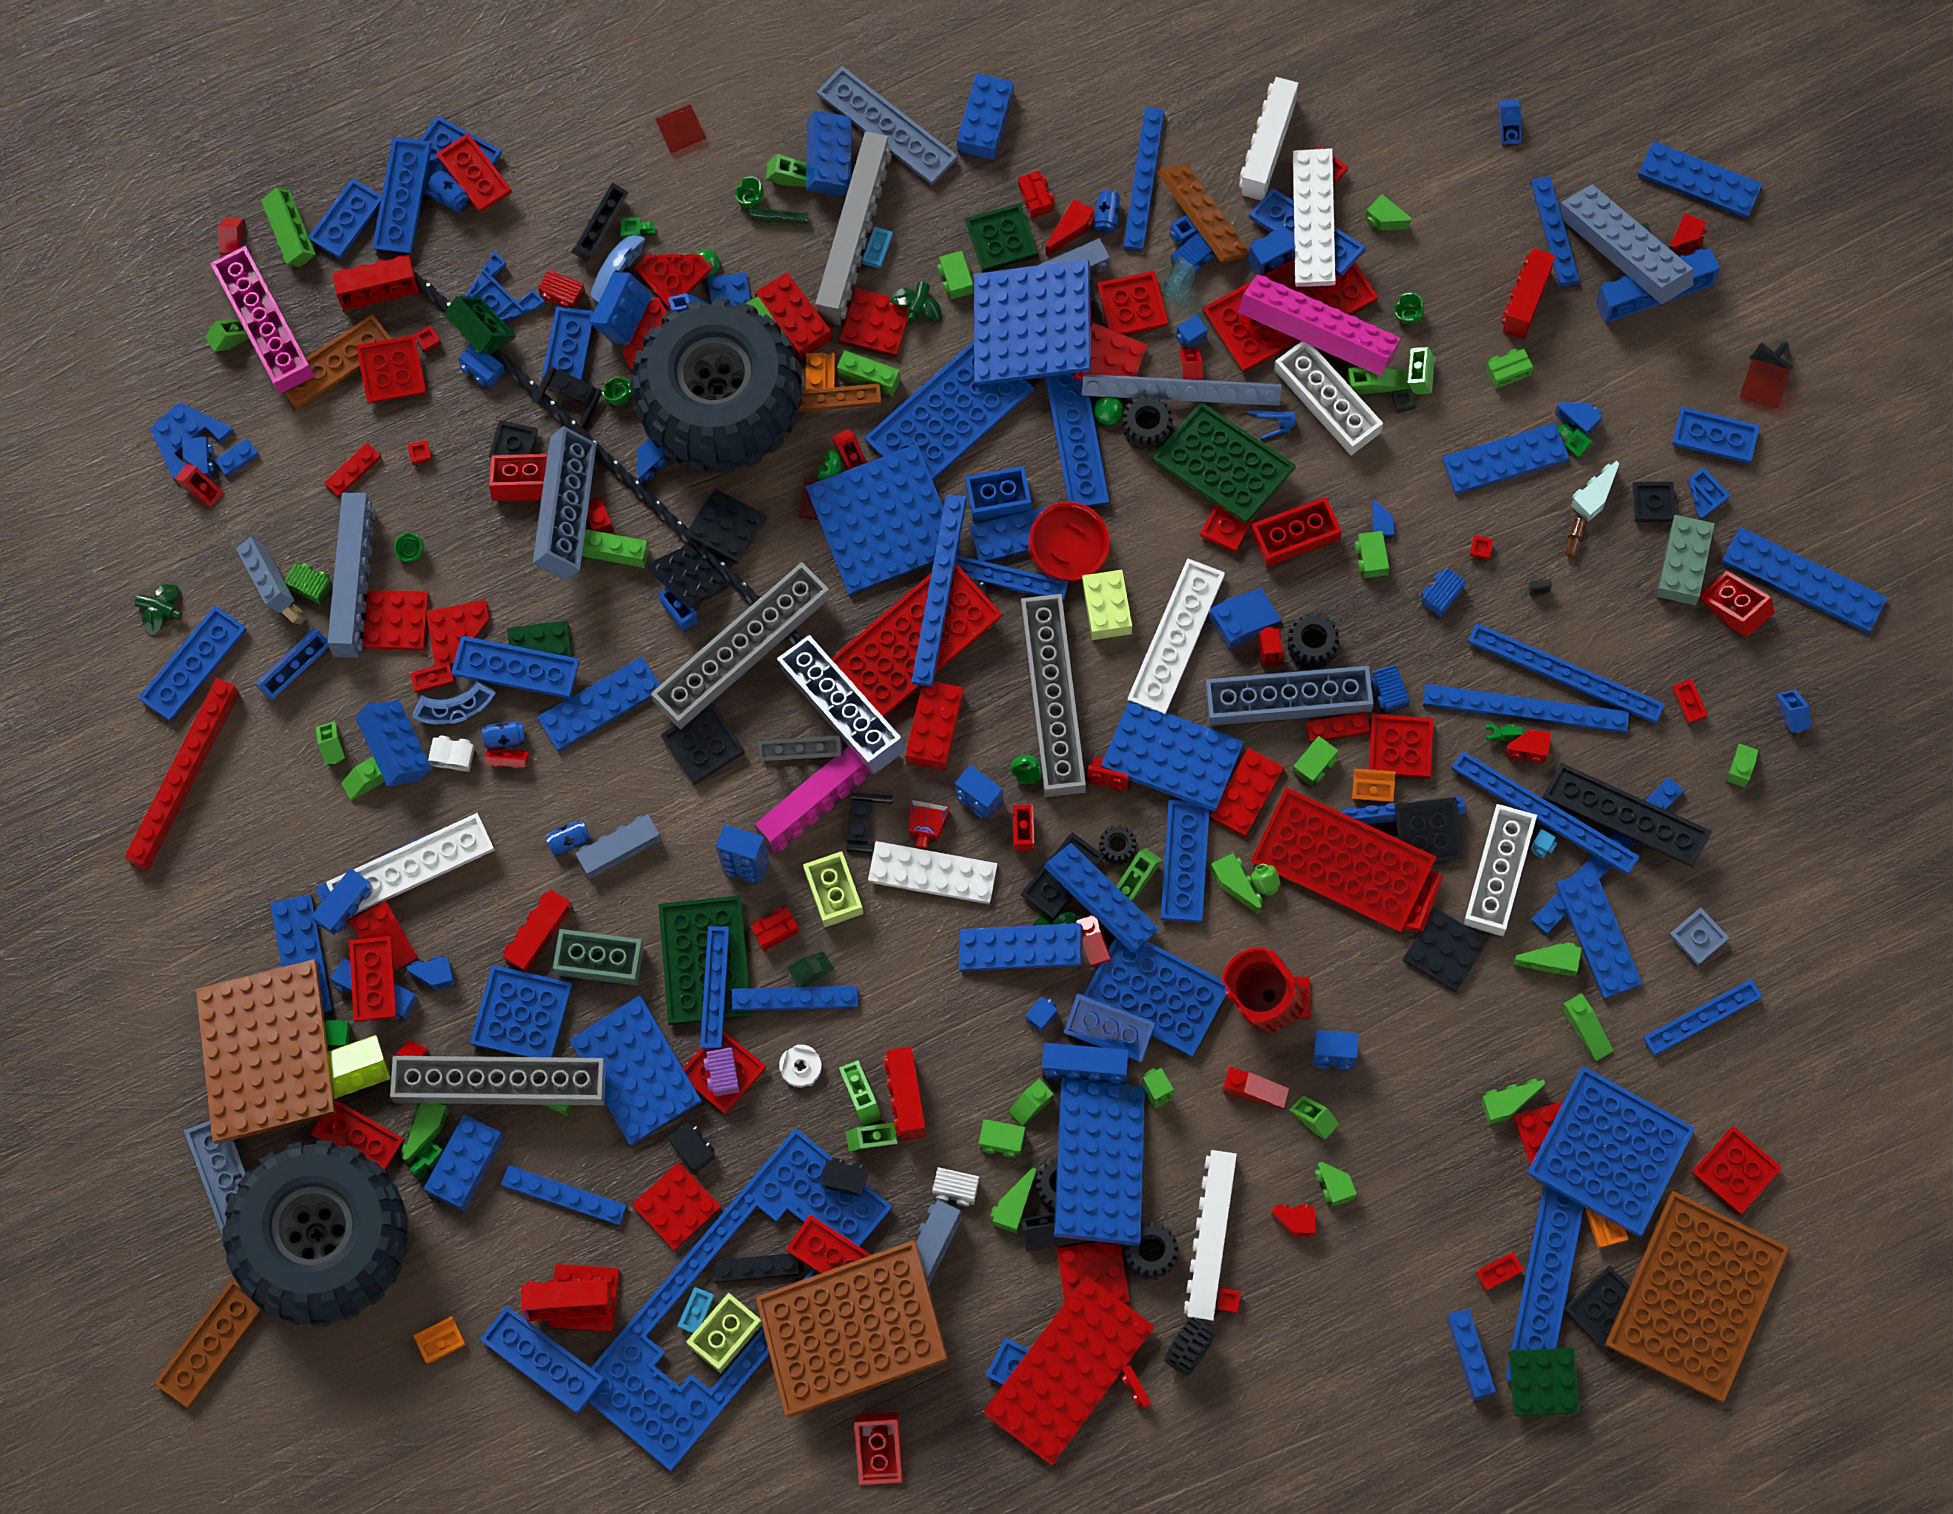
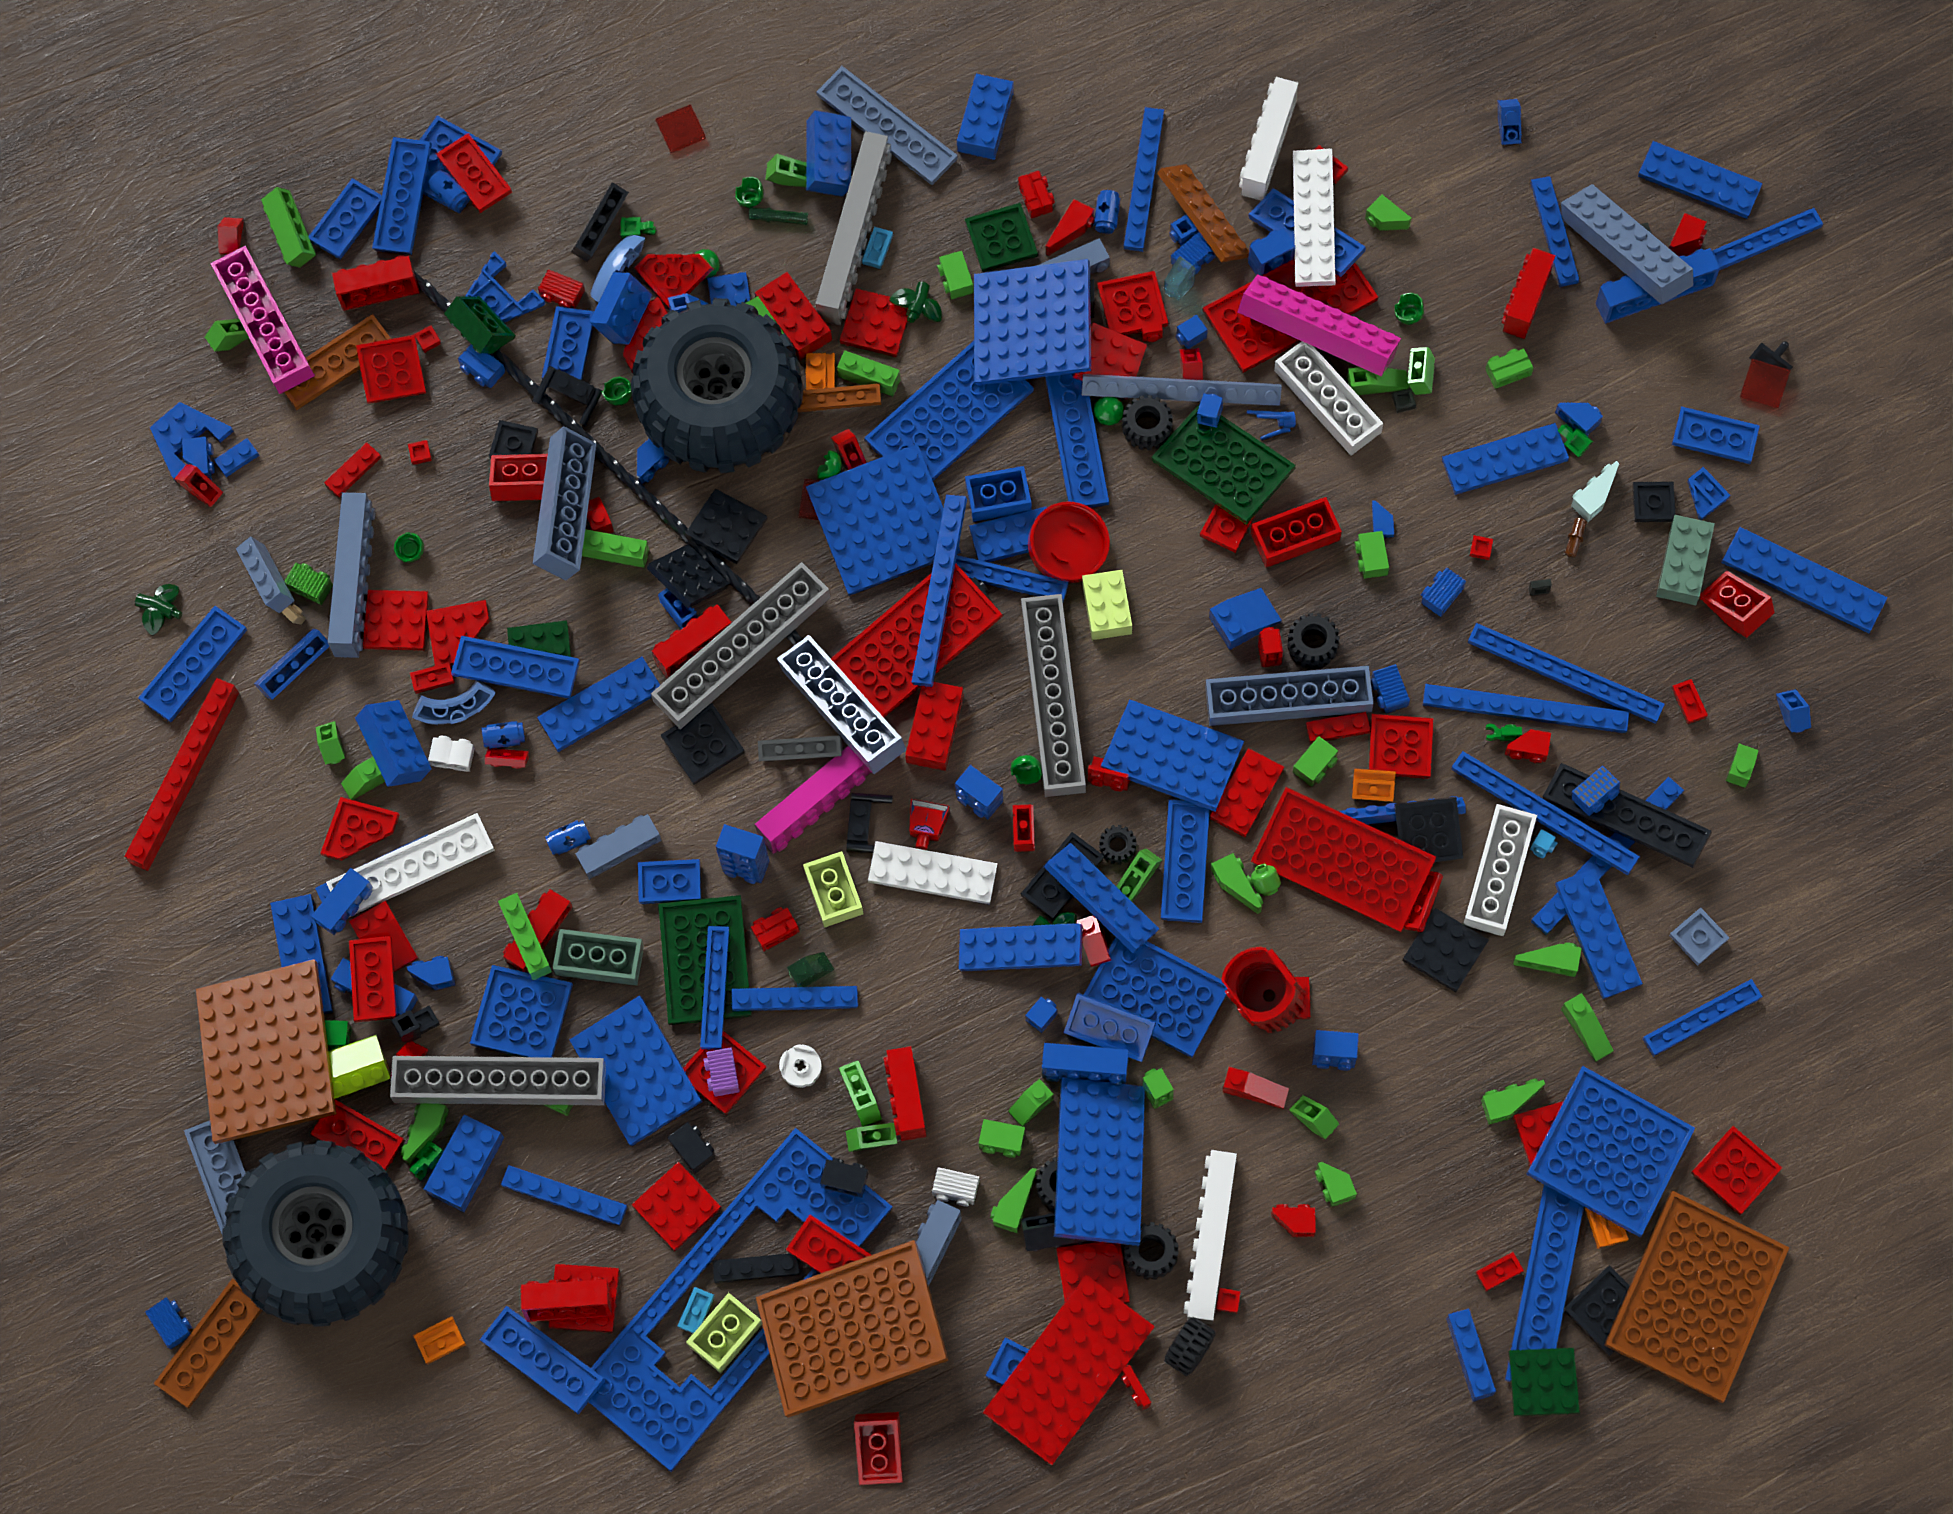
(169, 1322): none -> blue brick
(356, 828): none -> red plate
(412, 1026): none -> black brick
(524, 936): none -> bright green brick
(669, 881): none -> blue plate
(688, 641): none -> red brick
(1152, 332): none -> red plate
(1176, 636): white plate -> none
(1210, 410): none -> blue brick
(1596, 791): none -> blue brick
(1767, 238): none -> blue plate

